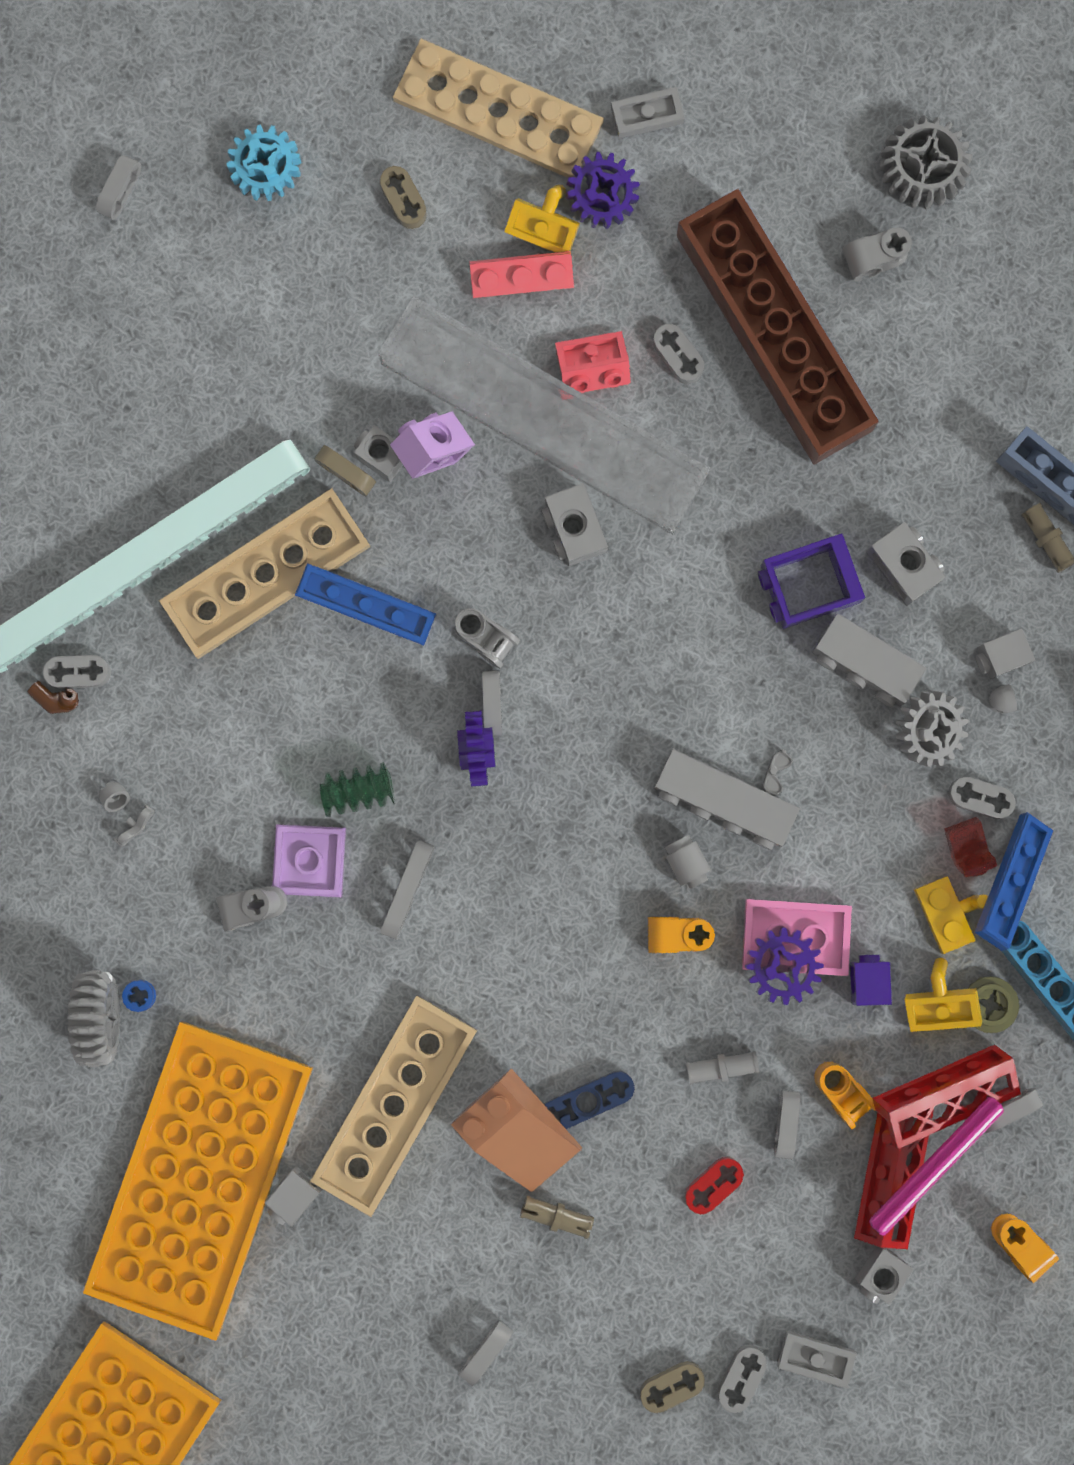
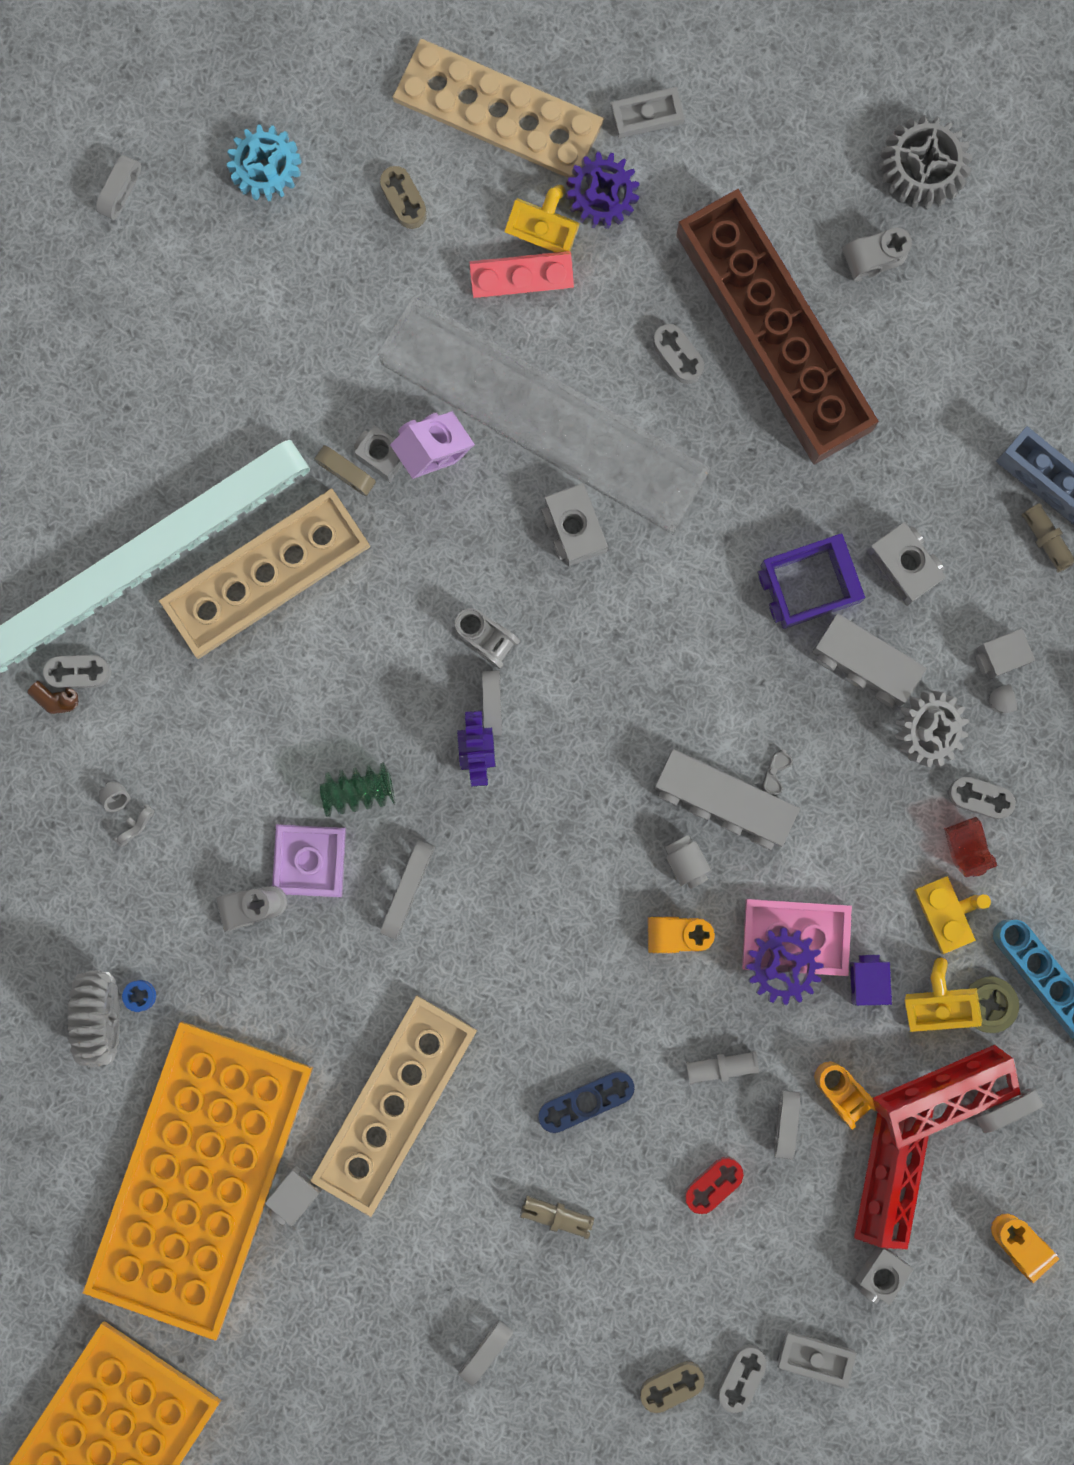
(365, 604): blue tile -> none
(516, 1132): nougat slope -> none
(594, 362): coral bracket -> none
(936, 1166): dark pink axle -> none
(1014, 881): blue tile -> none

